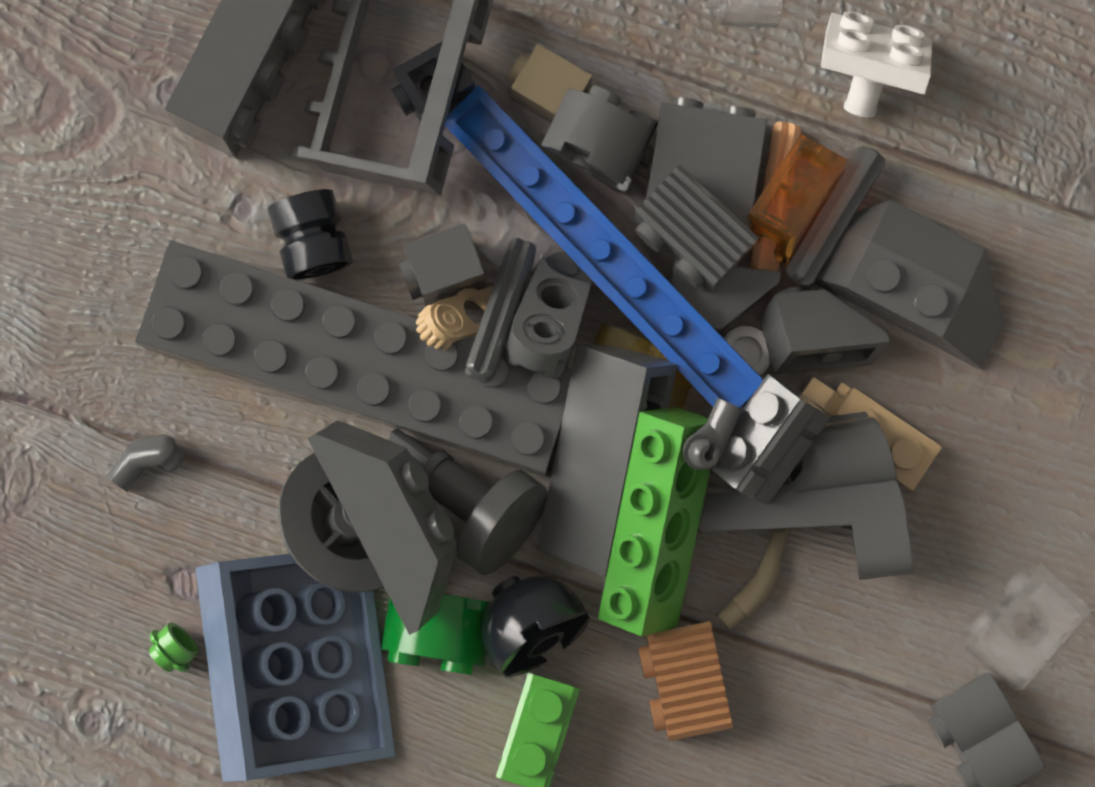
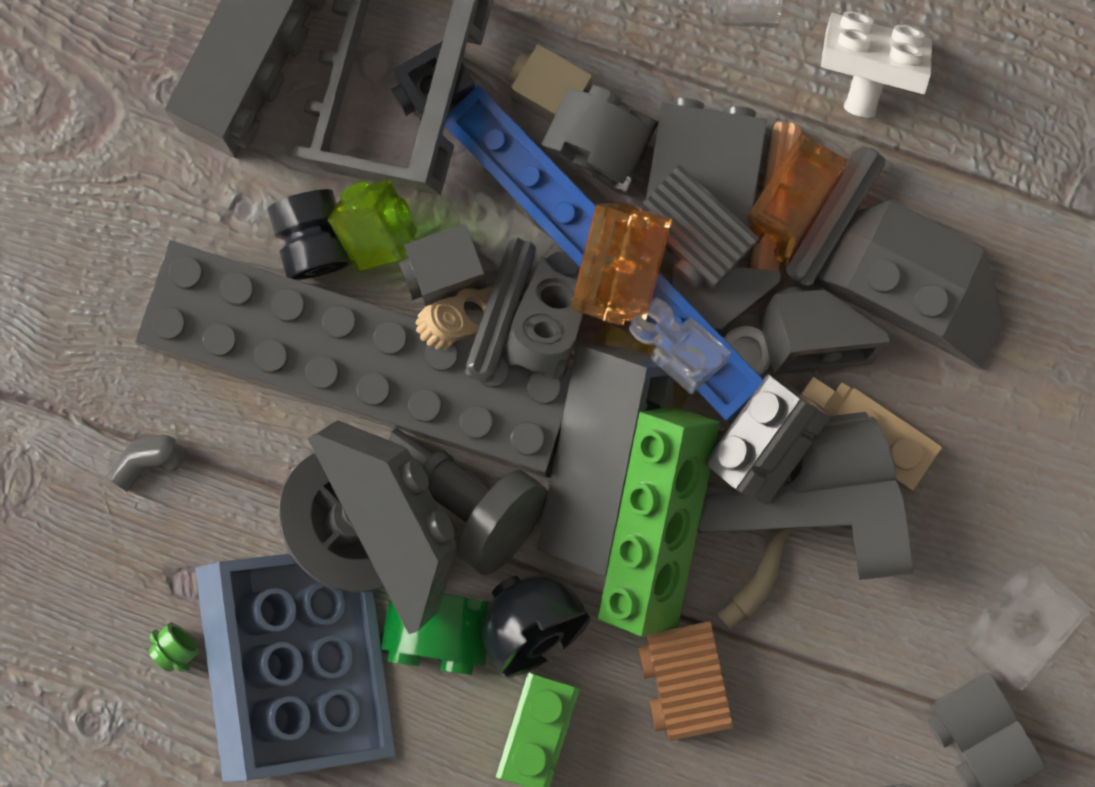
(372, 224): none -> clear neon green brick
(620, 262): none -> clear orange hinge
(682, 351): none -> clear plate
(708, 443): dark grey arm -> none

